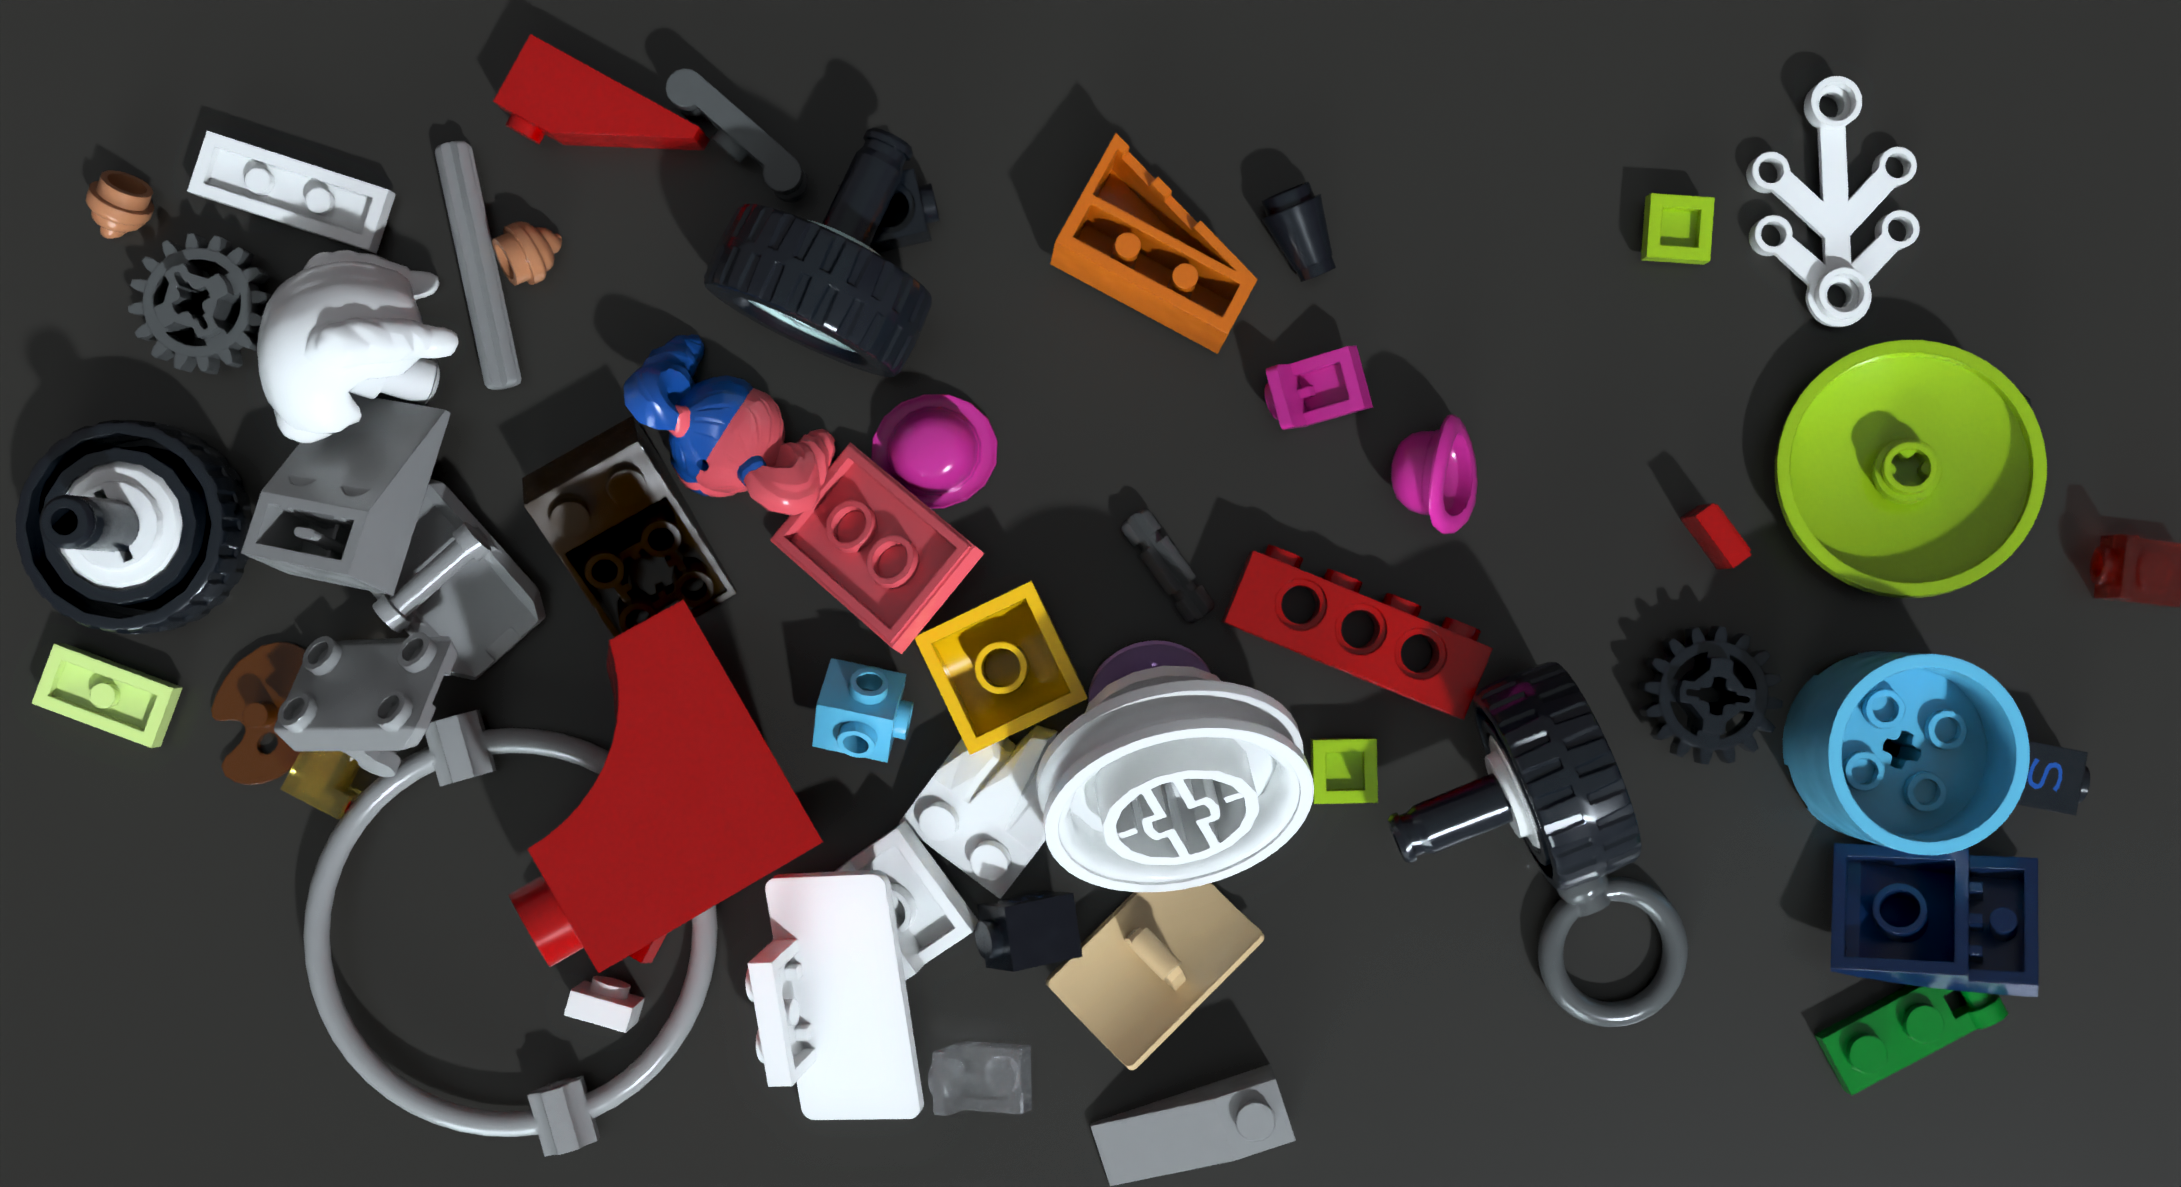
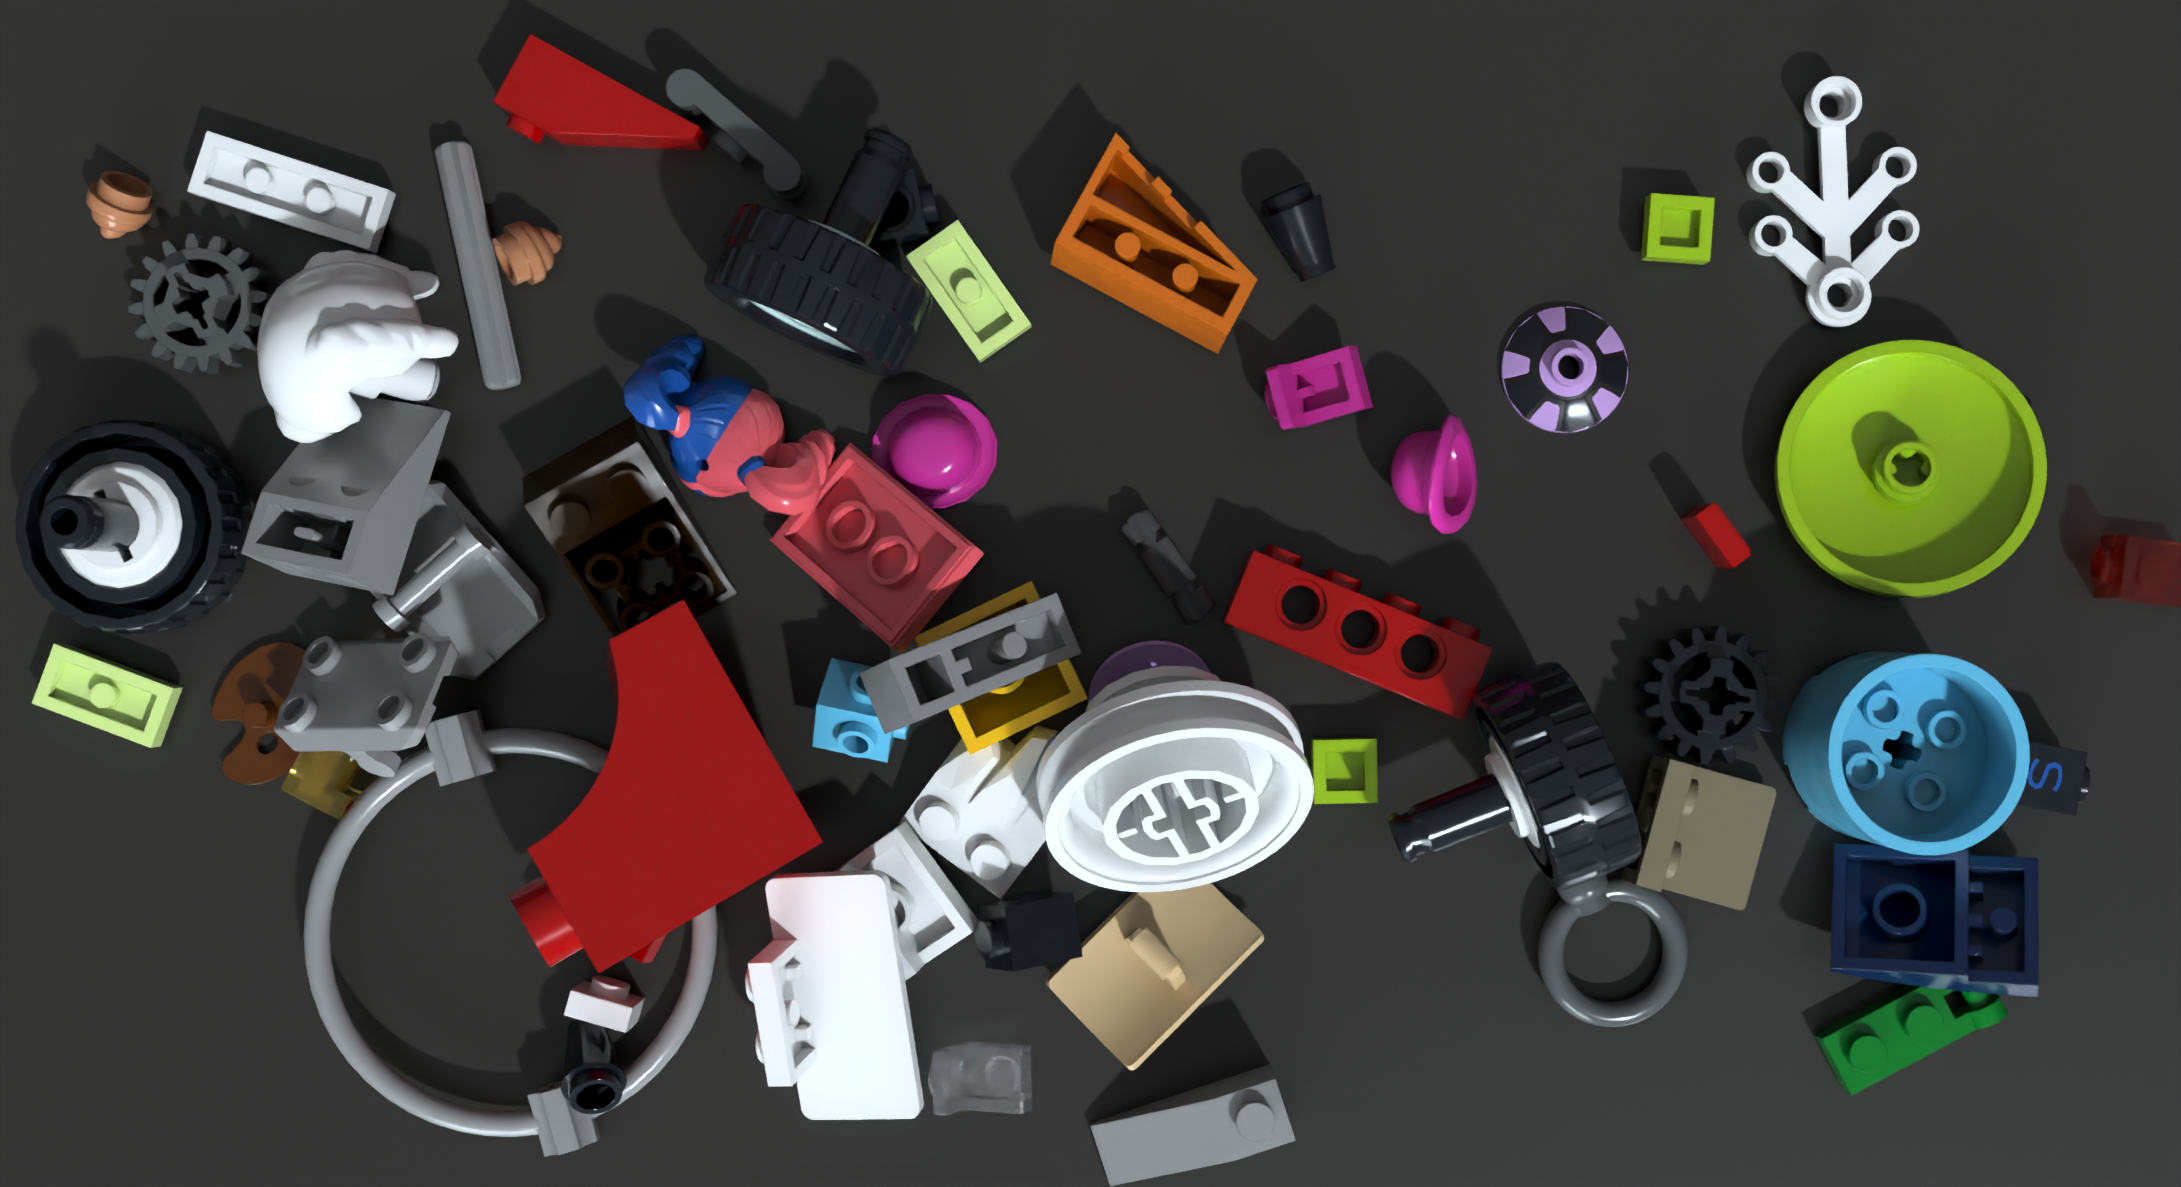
(592, 1069): none -> black cone
(968, 291): none -> yellowish green plate
(969, 663): none -> light grey slope
(1533, 376): none -> dish
(1699, 832): none -> dark tan bracket

